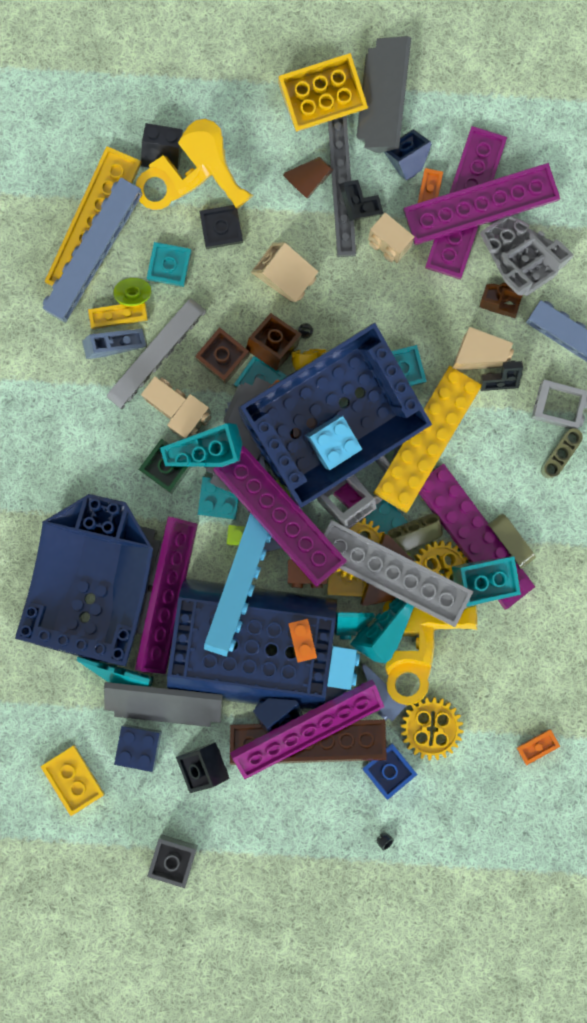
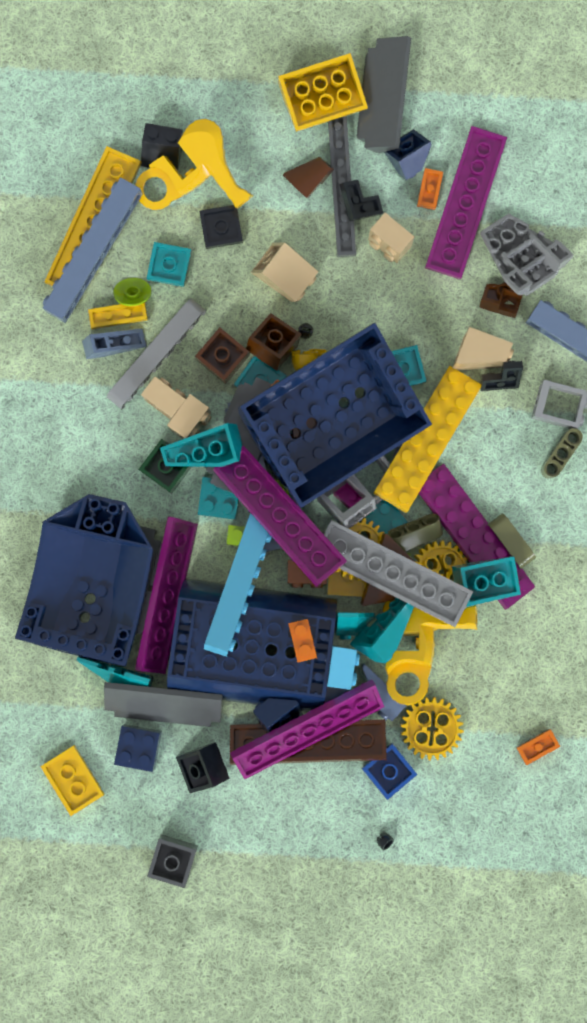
(333, 442): medium azure brick -> none
(481, 204): magenta plate -> none

